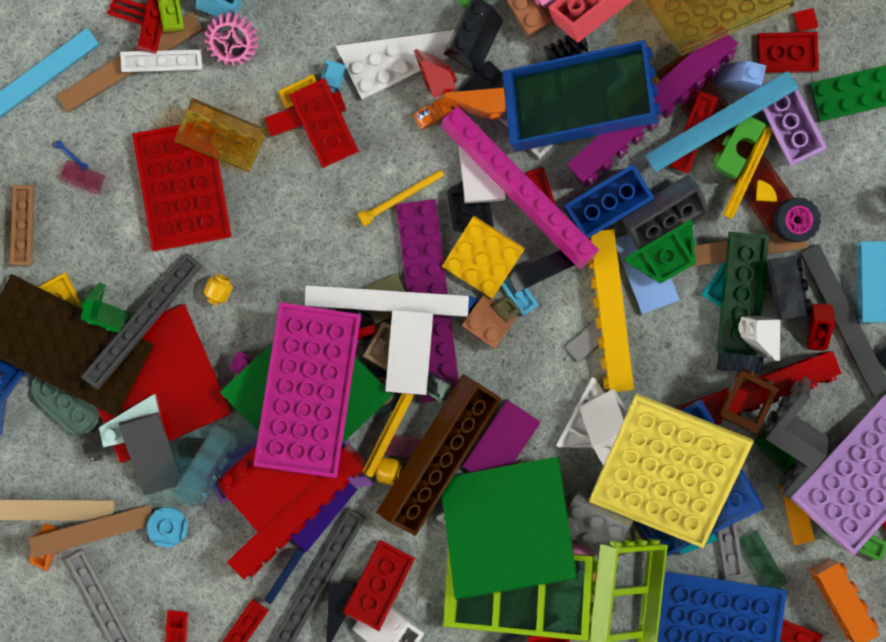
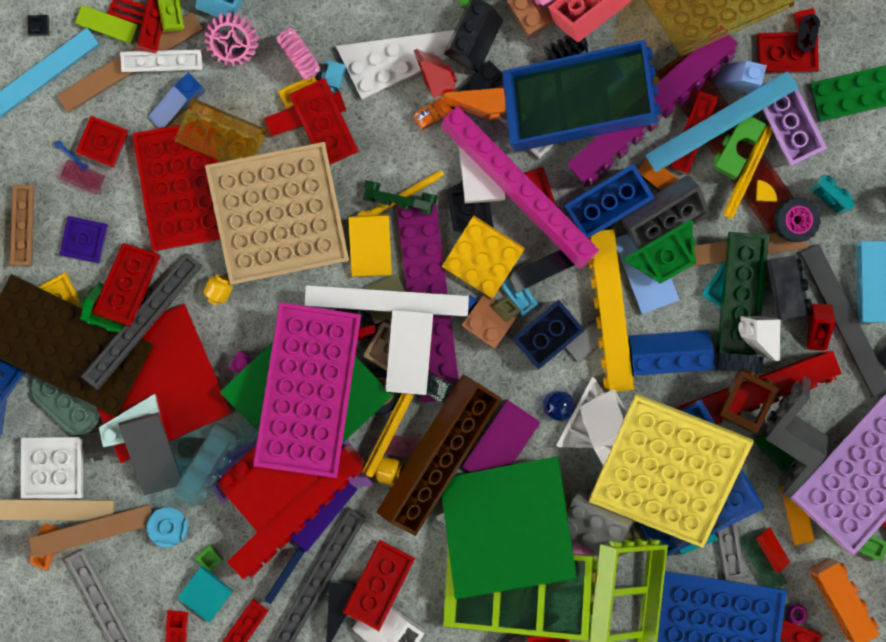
(38, 25): none -> black tile
(51, 467): none -> white plate
(83, 239): none -> dark purple tile
(102, 141): none -> red plate
(107, 24): none -> lime tile
(126, 284): none -> red tile
(176, 101): none -> slope
(205, 594): none -> teal tile
(209, 558): none -> bright green tile
(277, 213): none -> tan plate
(298, 53): none -> bright pink gear
(370, 245): none -> yellow tile
(425, 203): none -> dark green plate
(548, 334): none -> dark blue brick
(558, 405): none -> clear blue hair
(659, 179): none -> orange tile
(671, 352): none -> blue slope
(773, 549): none -> red tile
(801, 618): none -> magenta plate
(812, 34): none -> black beam
(832, 195): none -> teal plate

